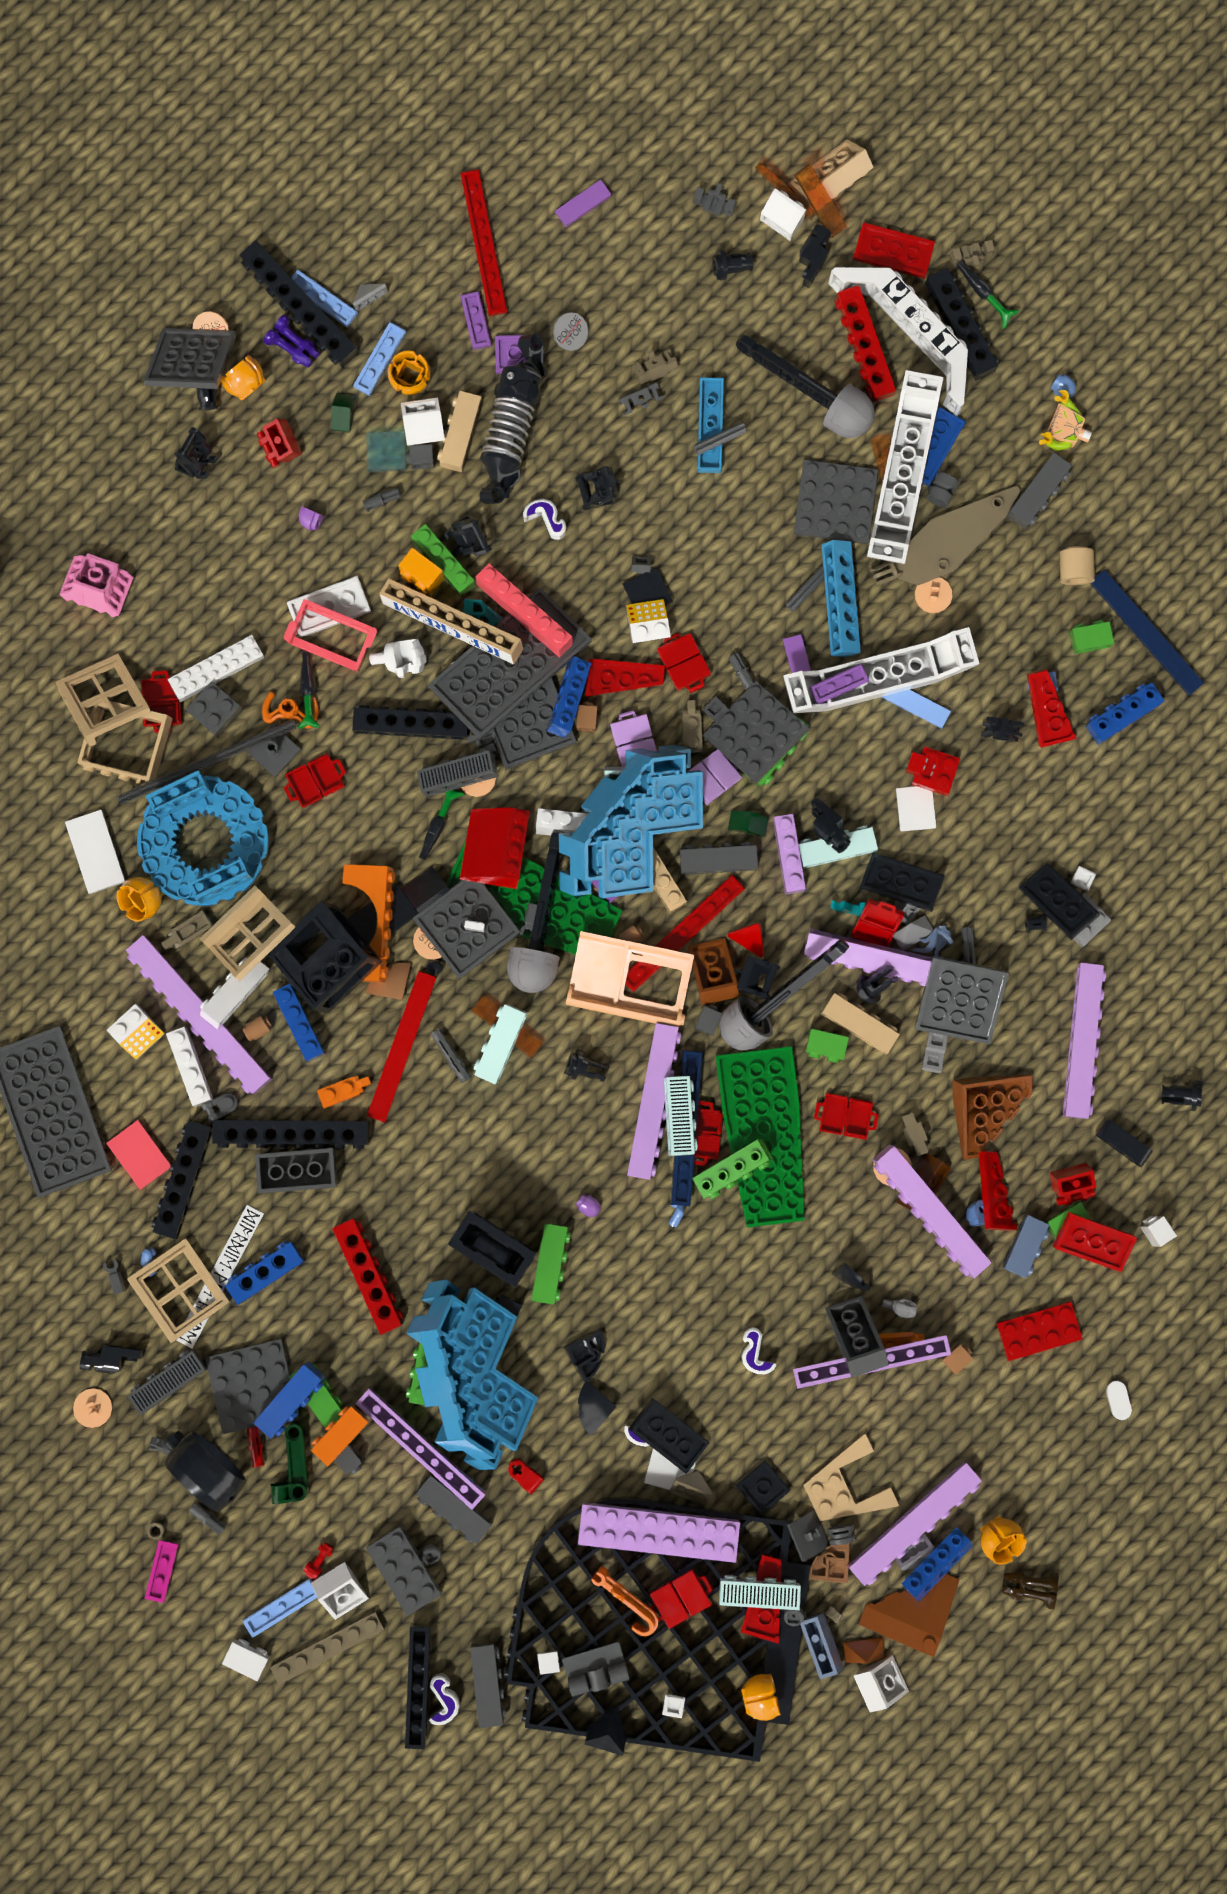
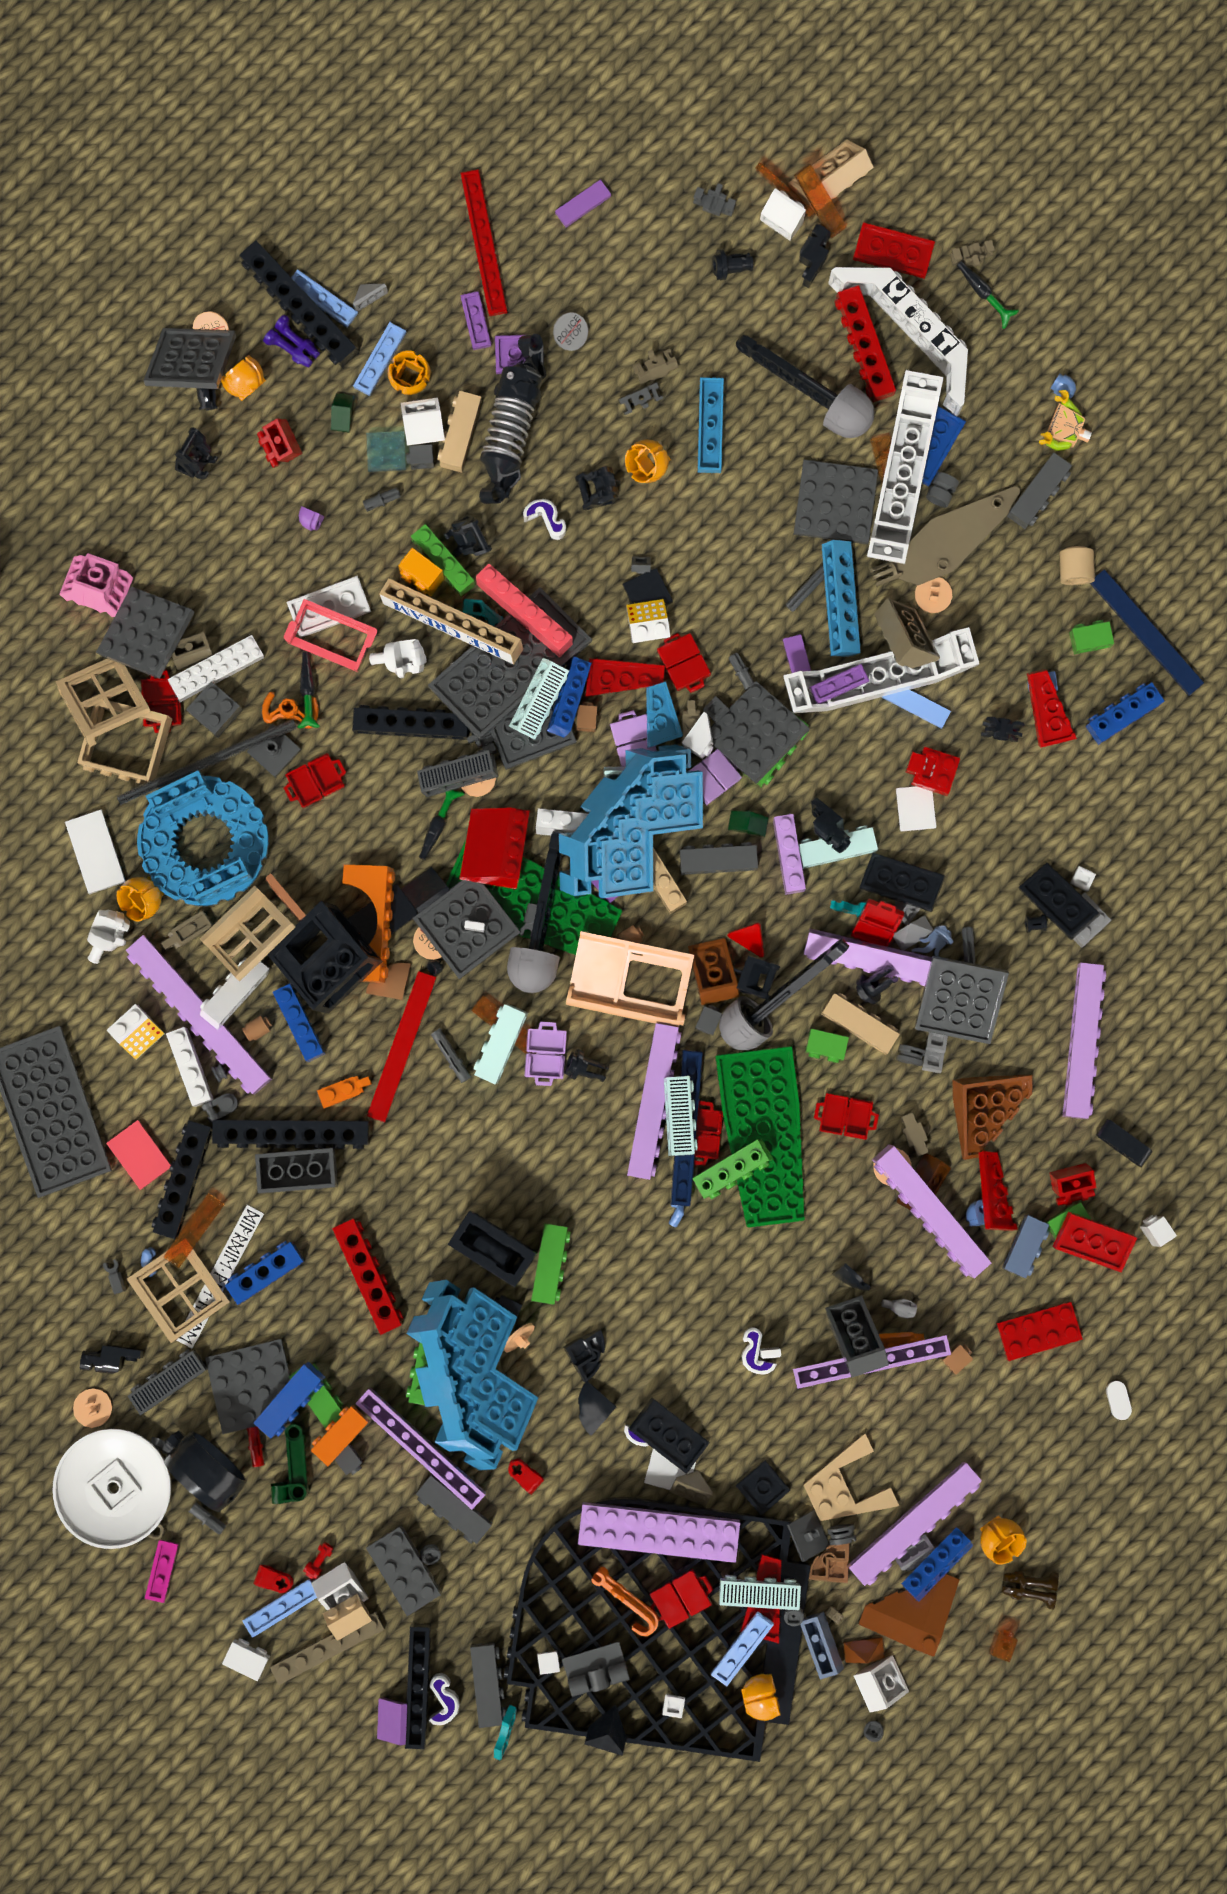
(84, 1495): none -> white dish
(107, 933): none -> white piece
(145, 632): none -> dark grey plate
(191, 651): none -> dark tan brick
(193, 1230): none -> clear orange tile
(219, 1072): none -> dark grey bush
(269, 1578): none -> red piece
(285, 898): none -> nougat tile
(347, 1617): none -> tan brick
(392, 1721): none -> medium lavender tile
(506, 1728): none -> teal tile
(519, 1338): none -> light nougat piece
(539, 698): none -> light aqua brick
(545, 1062): none -> lavender piece
(588, 1205): medium lavender piece -> none
(641, 466): none -> light orange piece
(661, 716): none -> dark azure wing
(687, 929): red tile -> none
(700, 737): none -> white slope
(720, 438): dark grey axle -> none
(742, 1648): none -> light blue tile
(770, 1352): none -> white tile
(873, 1731): none -> dark grey tile
(906, 634): none -> dark tan slope
(910, 1055): none -> dark grey wheel
(944, 279): black brick -> none
(1003, 1645): none -> clear orange brick
(1183, 1095): black piece -> none

